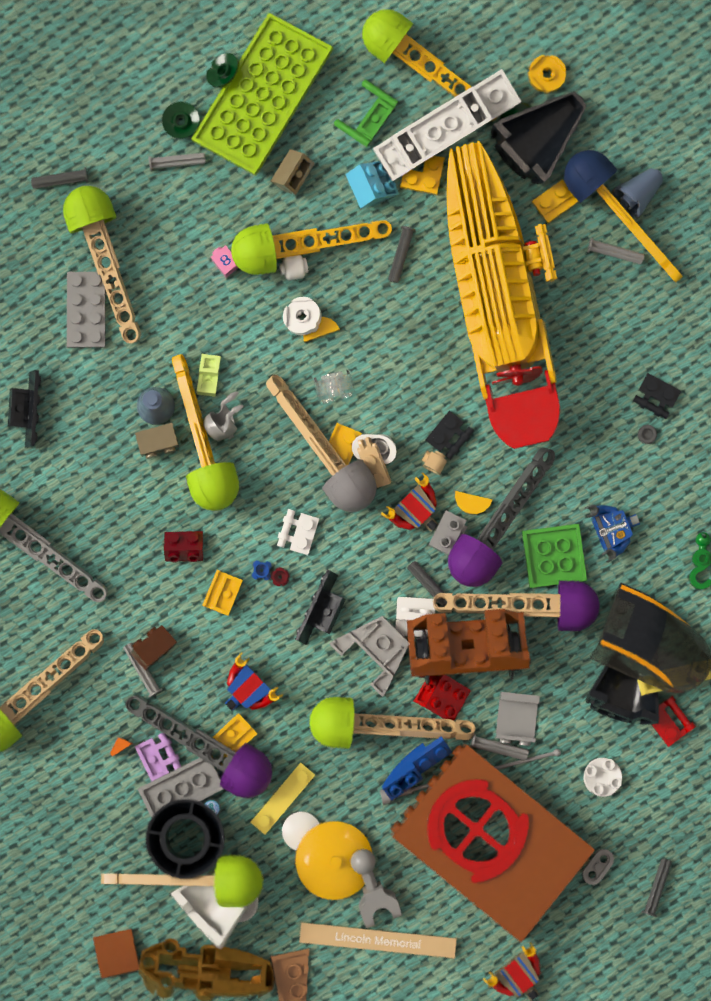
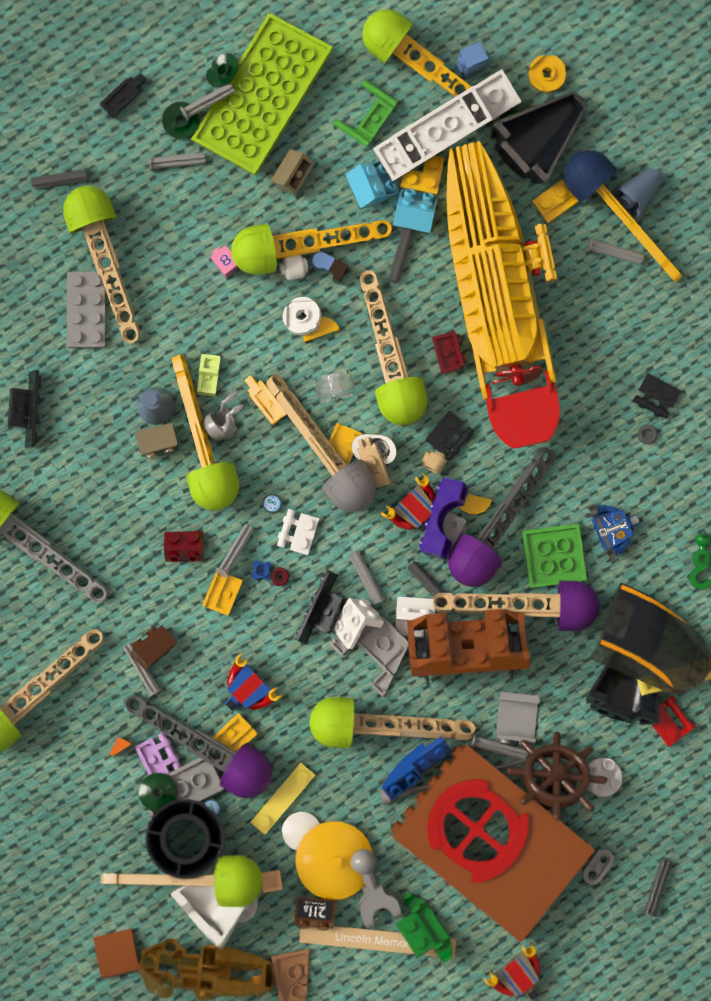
(123, 95): none -> black hinge
(157, 781): none -> dark green dish
(207, 101): none -> light grey axle
(235, 551): none -> light grey axle
(265, 400): none -> yellow hinge
(272, 503): none -> tile
(272, 881): none -> light nougat plate
(314, 913): none -> brick
(326, 263): none -> leg
(353, 619): none -> white bracket
(366, 578): none -> light grey axle
(402, 397): none -> piece
(415, 210): none -> medium azure slope
(424, 930): none -> green plate
(442, 696): red bracket -> none
(448, 352): none -> dark red bracket
(449, 496): none -> dark purple arch
(472, 60): none -> medium blue brick
(558, 784): none -> reddish brown brick

